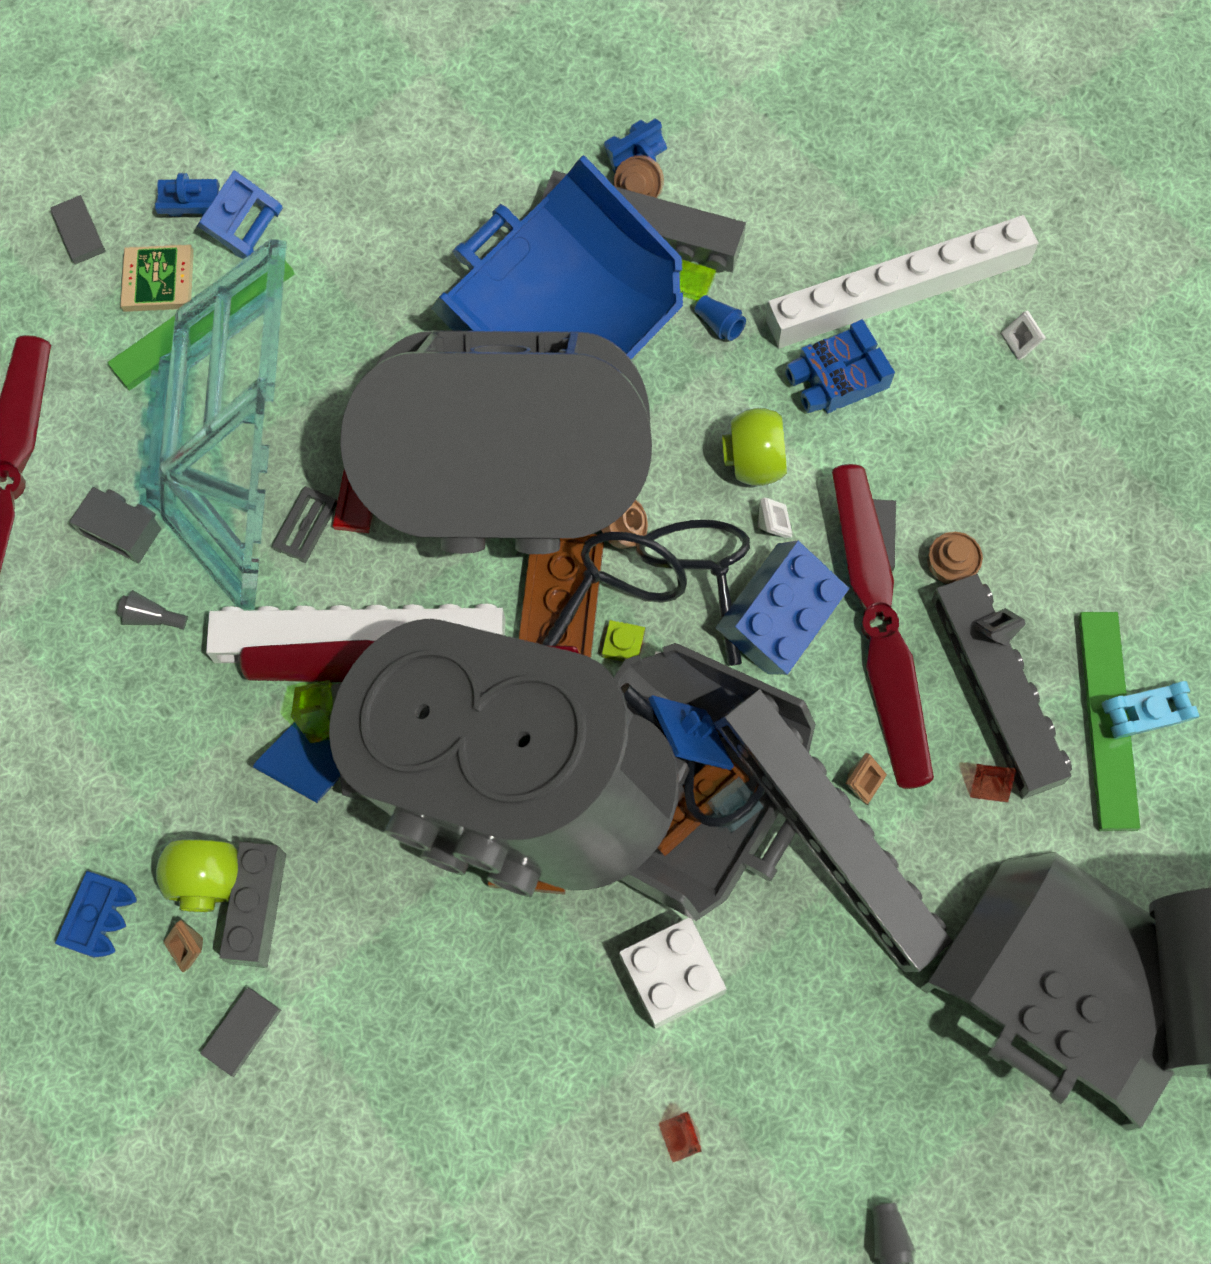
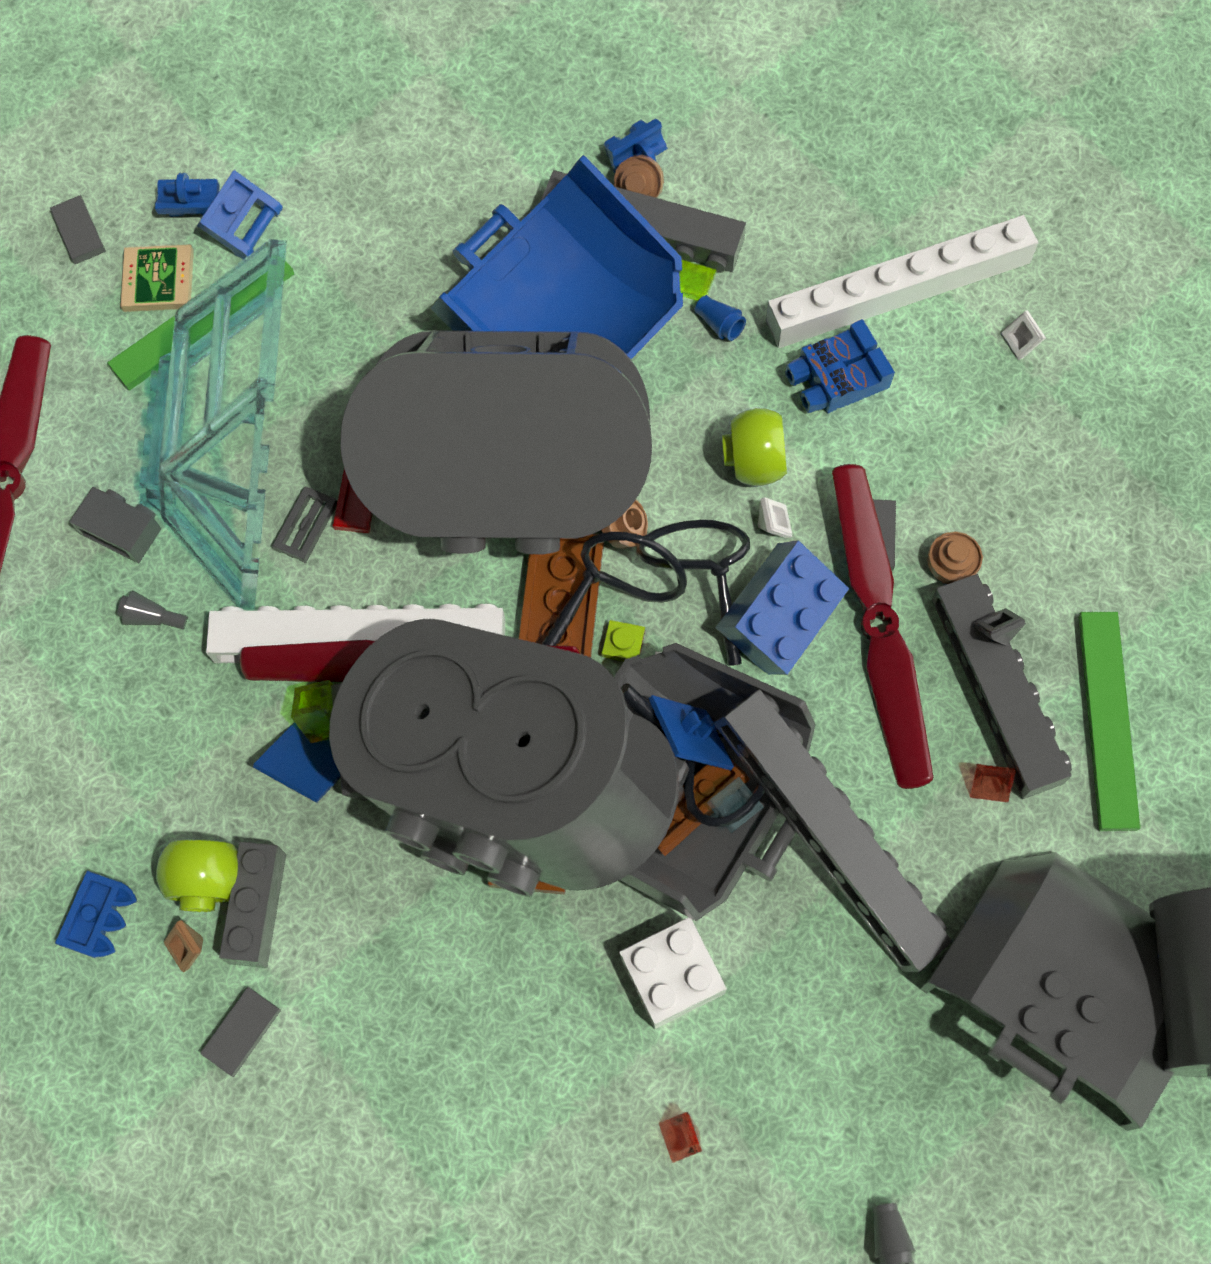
(865, 778): medium nougat slope -> none
(1150, 710): medium azure plate -> none

